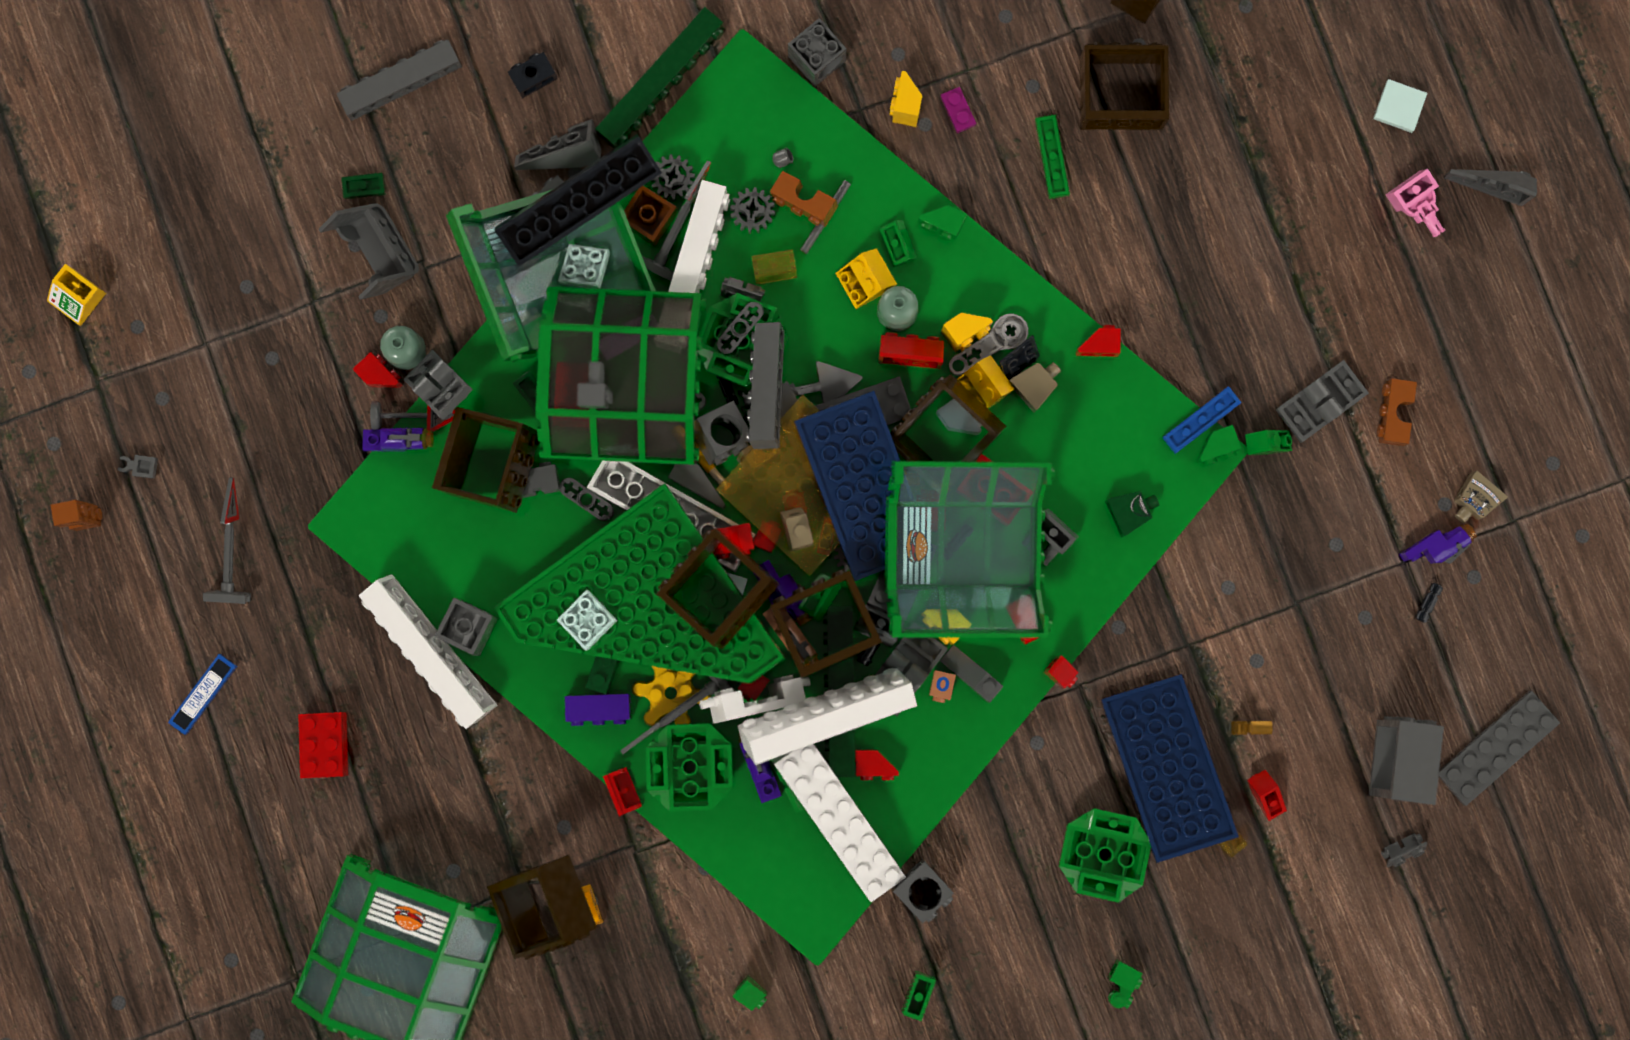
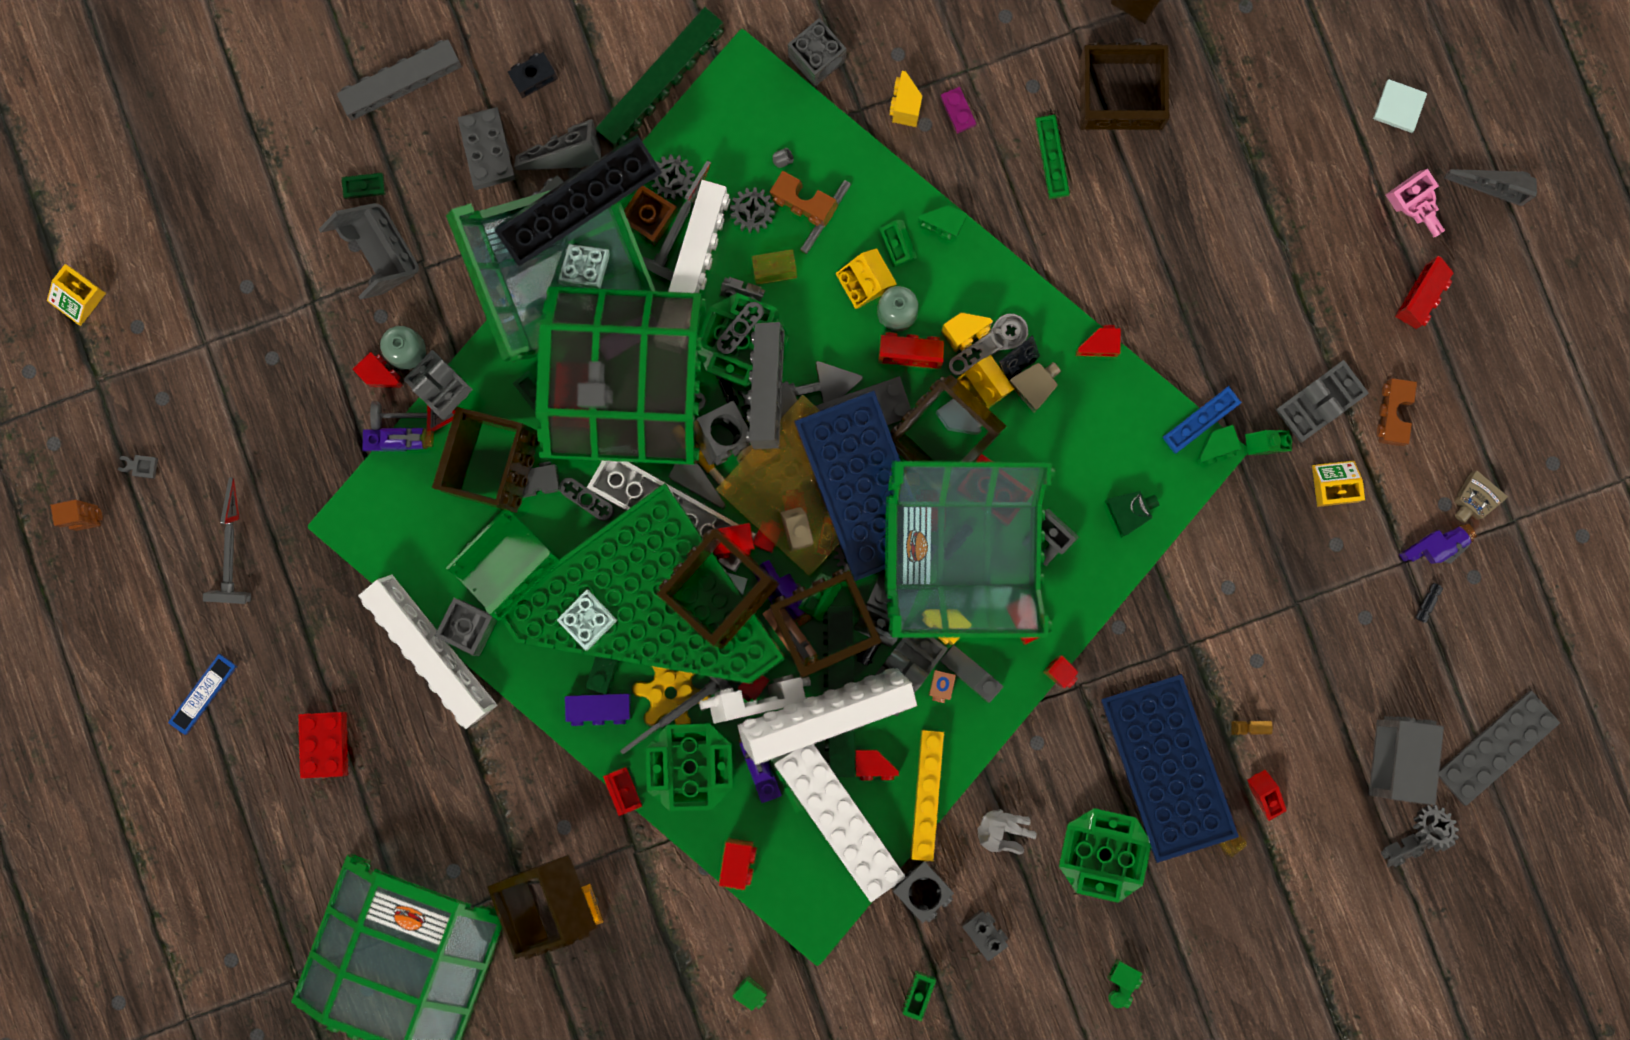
(486, 148): none -> dark grey plate
(502, 564): none -> green panel
(736, 864): none -> red brick
(927, 795): none -> yellow brick
(985, 935): none -> dark grey brick
(993, 827): none -> light grey piece
(1337, 483): none -> yellow slope
(1425, 293): none -> red slope
(1435, 828): none -> dark grey gear

